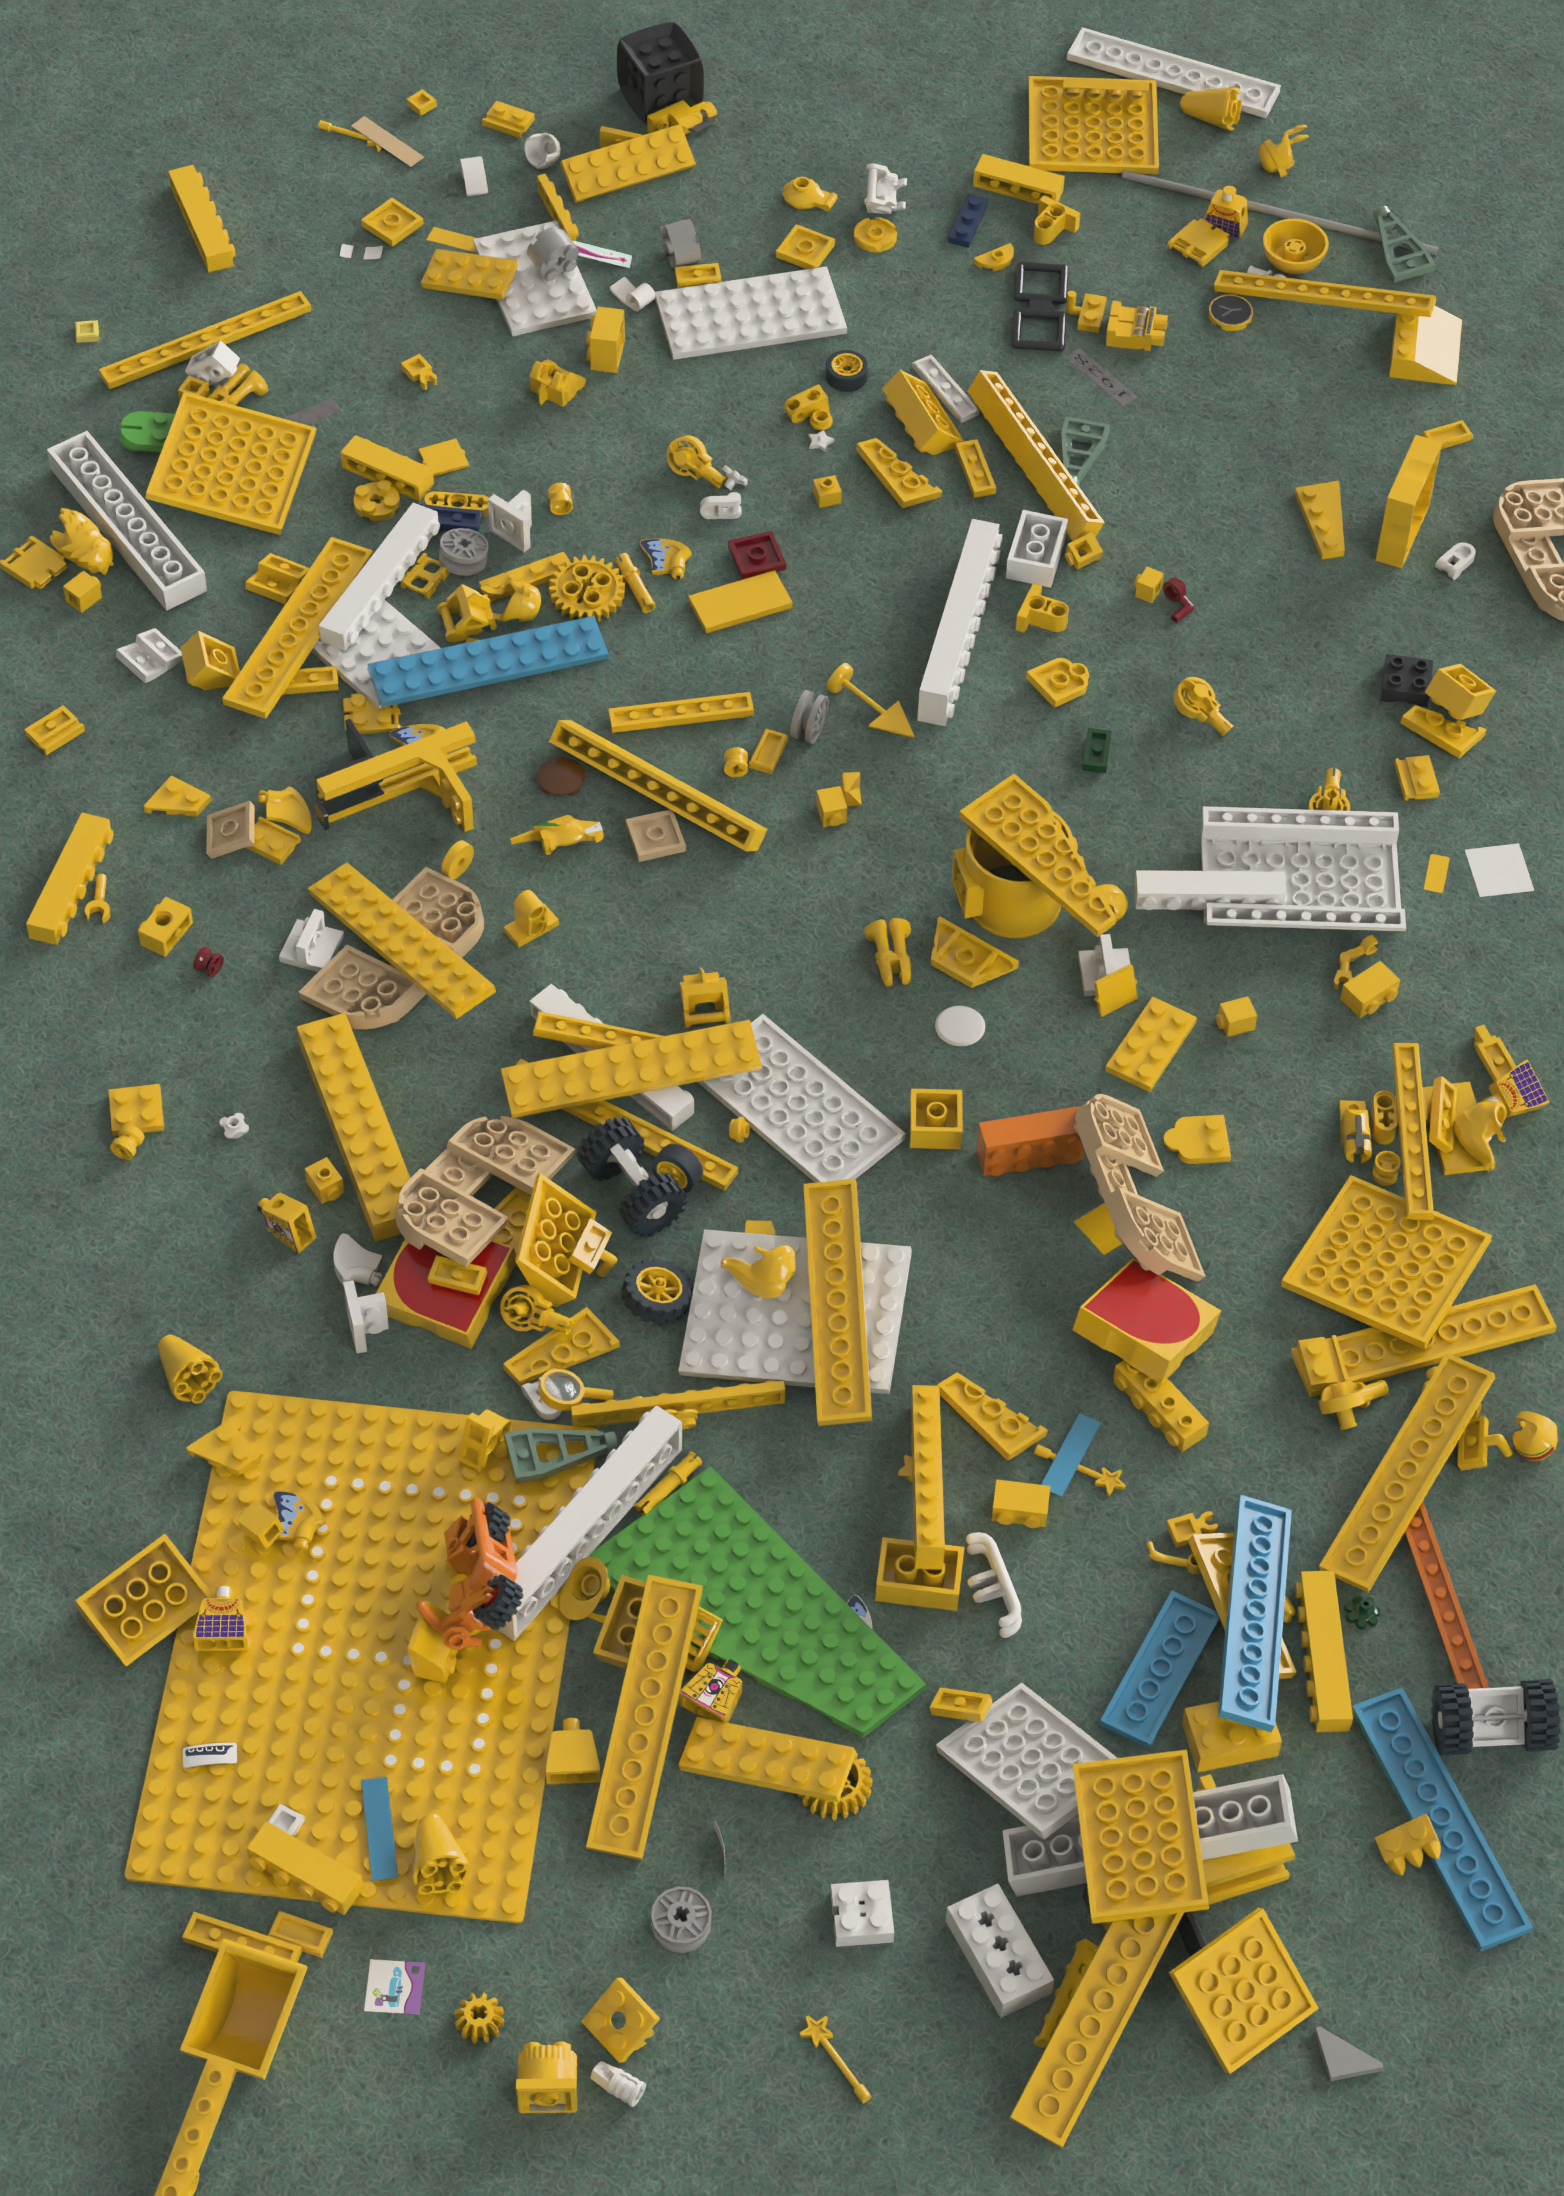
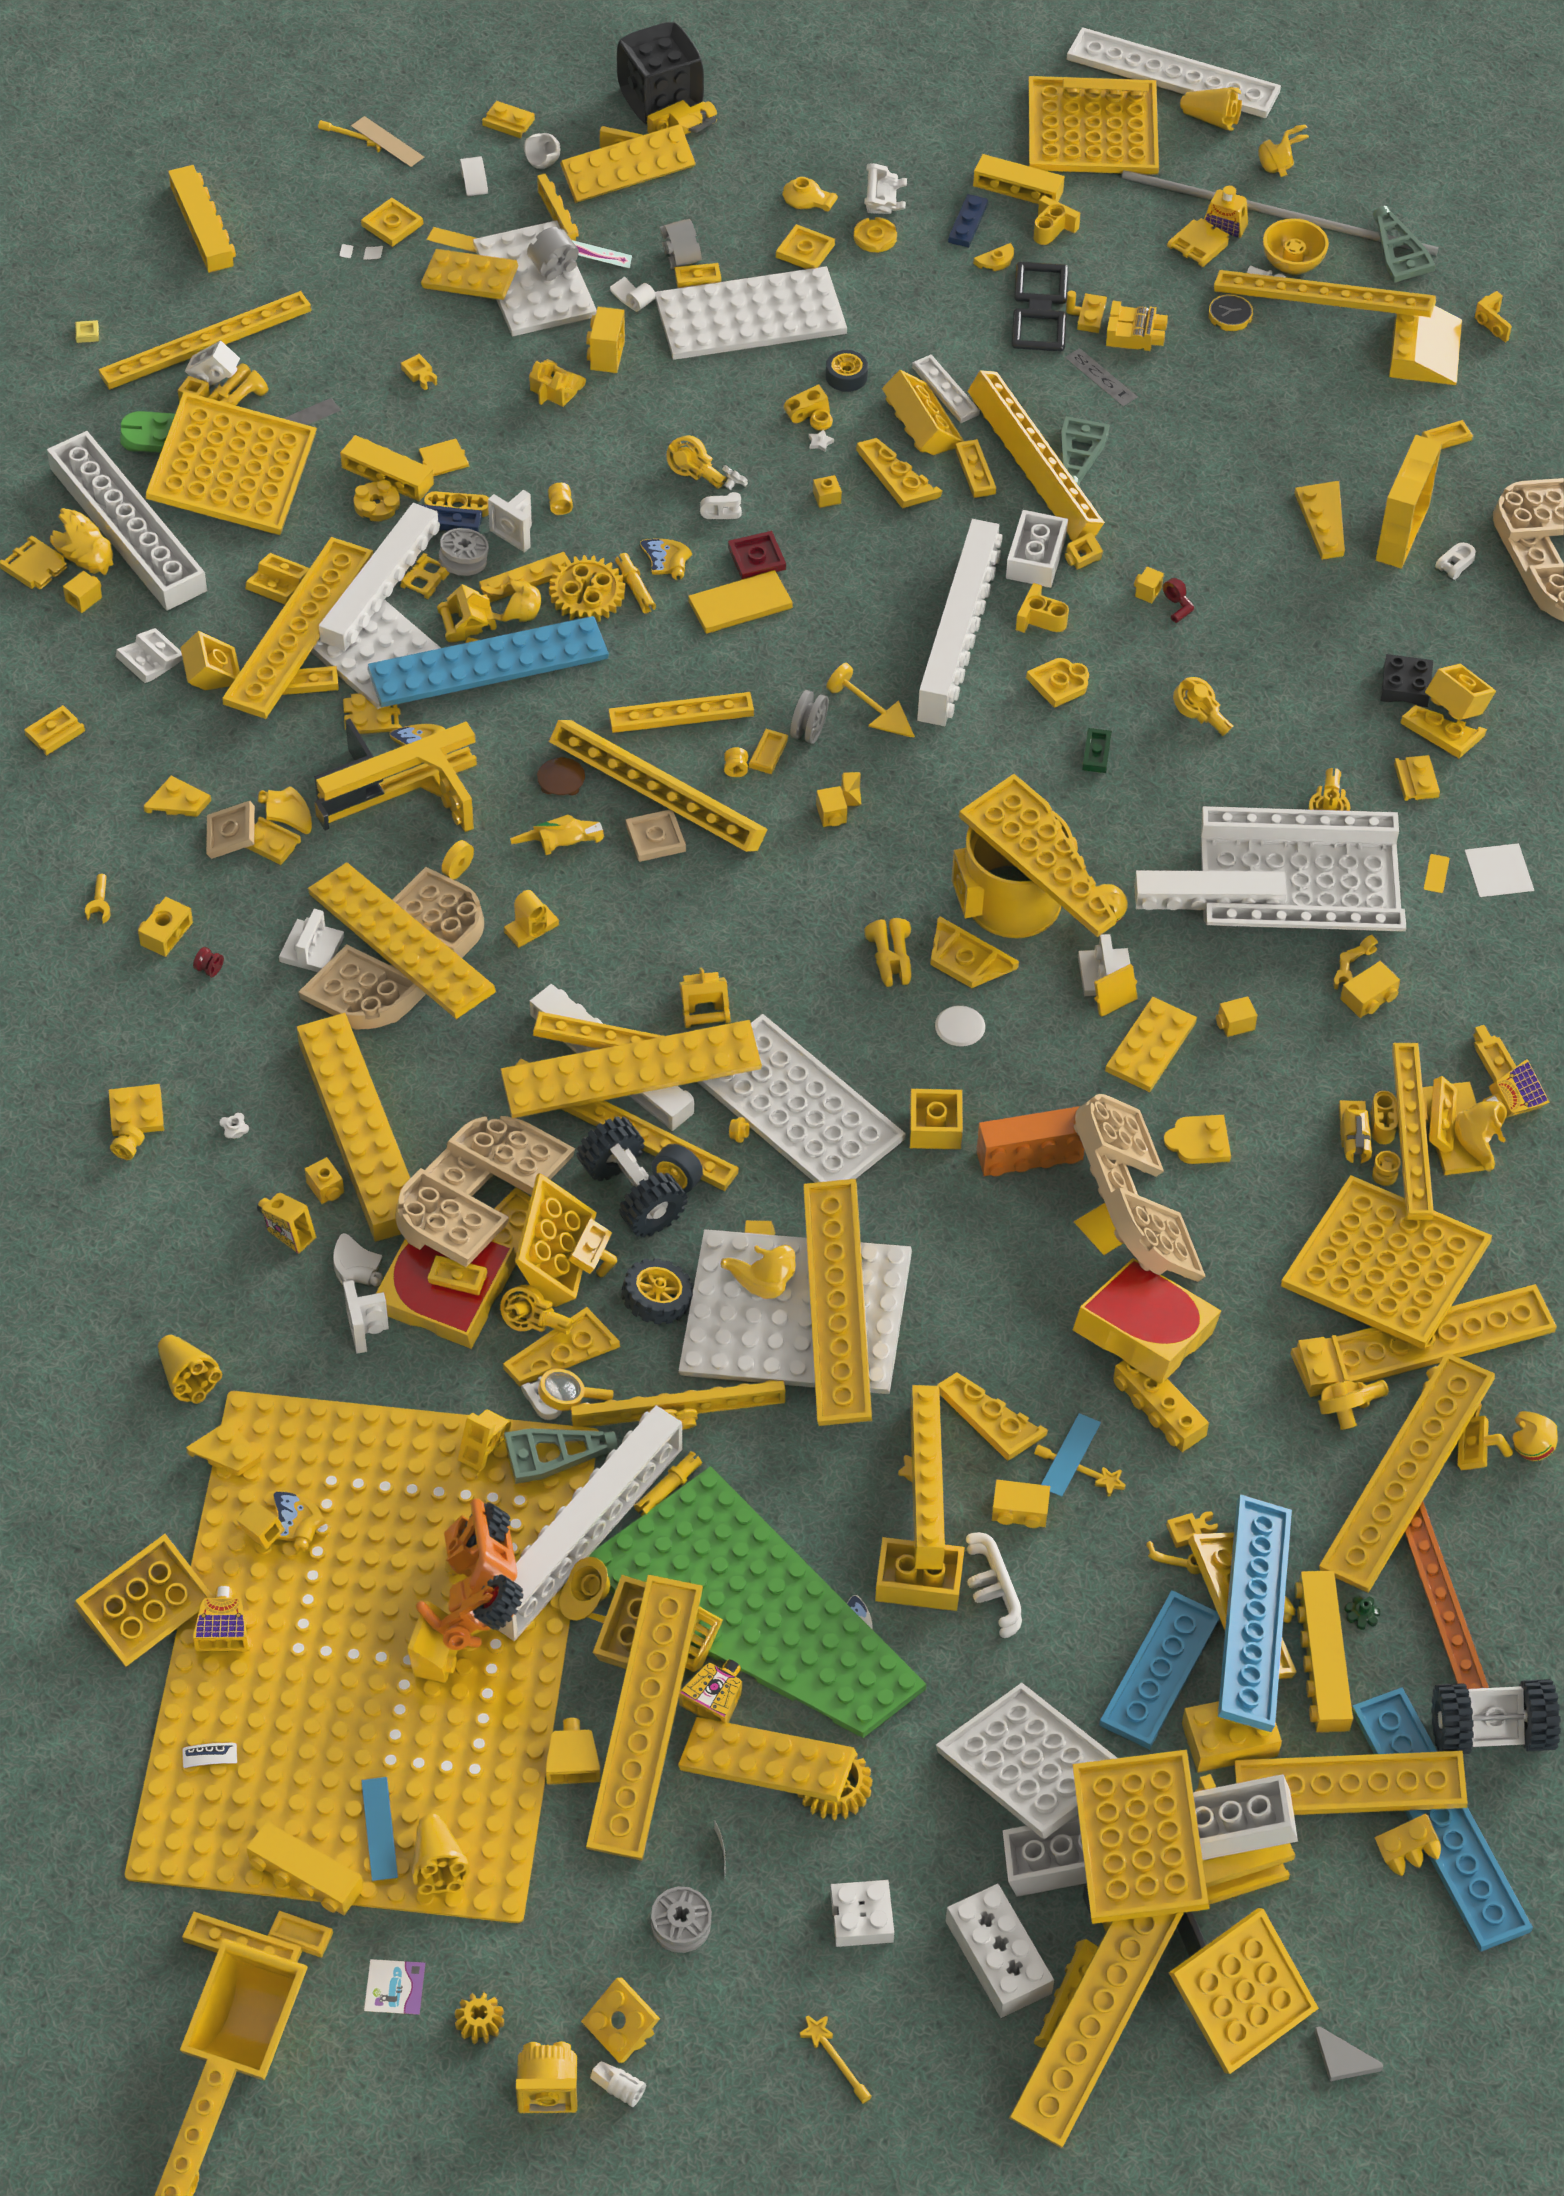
(69, 879): yellow brick -> none
(287, 1820): white tile -> none
(421, 102): yellow plate -> none
(961, 1704): yellow plate -> none
(1366, 1781): none -> yellow plate
(1487, 315): none -> yellow bracket

